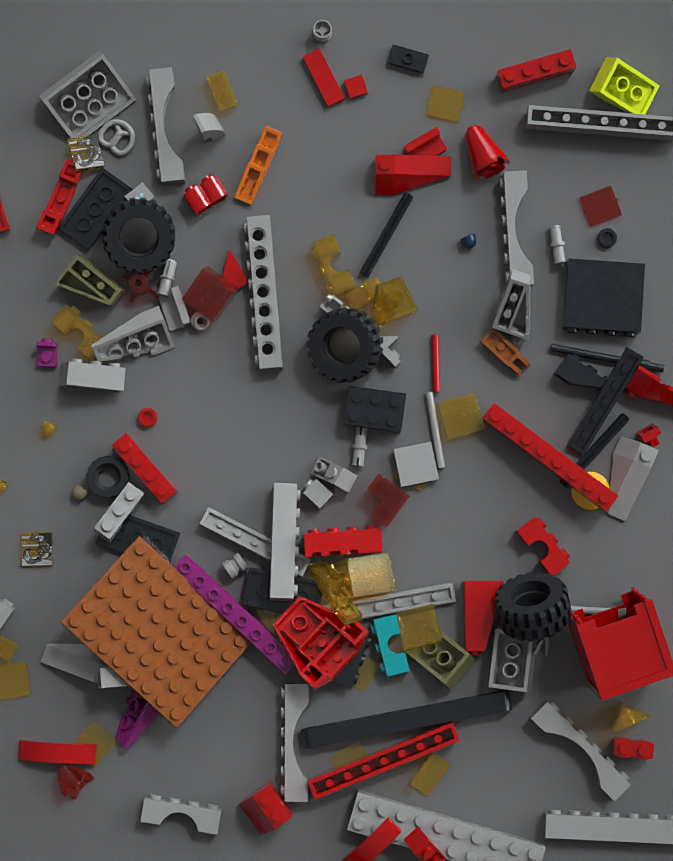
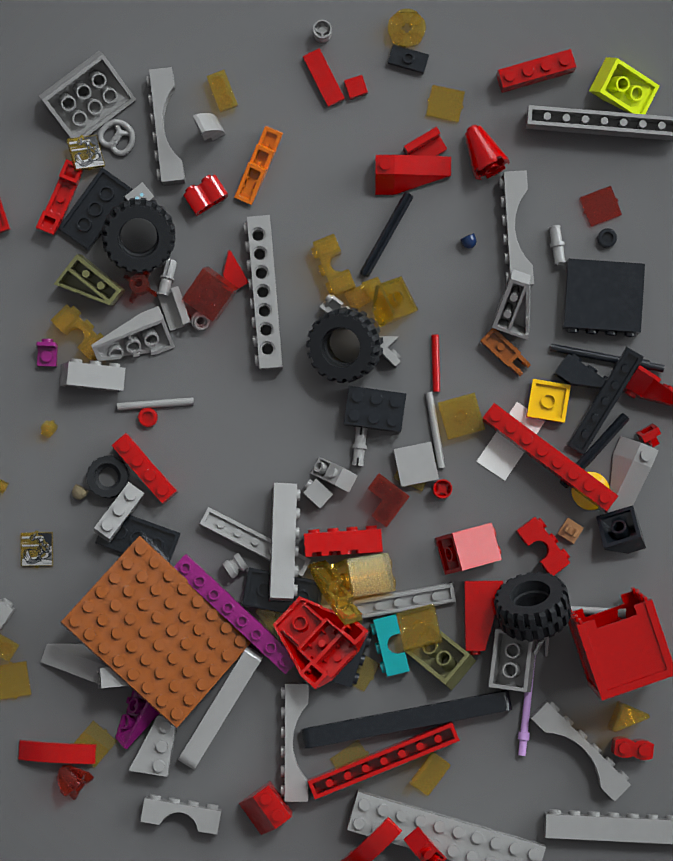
(155, 403): none -> light grey bar
(156, 749): none -> light grey wedge
(220, 707): none -> light grey beam
(403, 17): none -> clear yellow plate
(442, 489): none -> red wheel
(468, 548): none -> slope
(501, 454): none -> white sticker
(523, 734): none -> lavender bar
(548, 401): none -> yellow plate
(570, 530): none -> medium nougat tile
(621, 531): none -> black slope

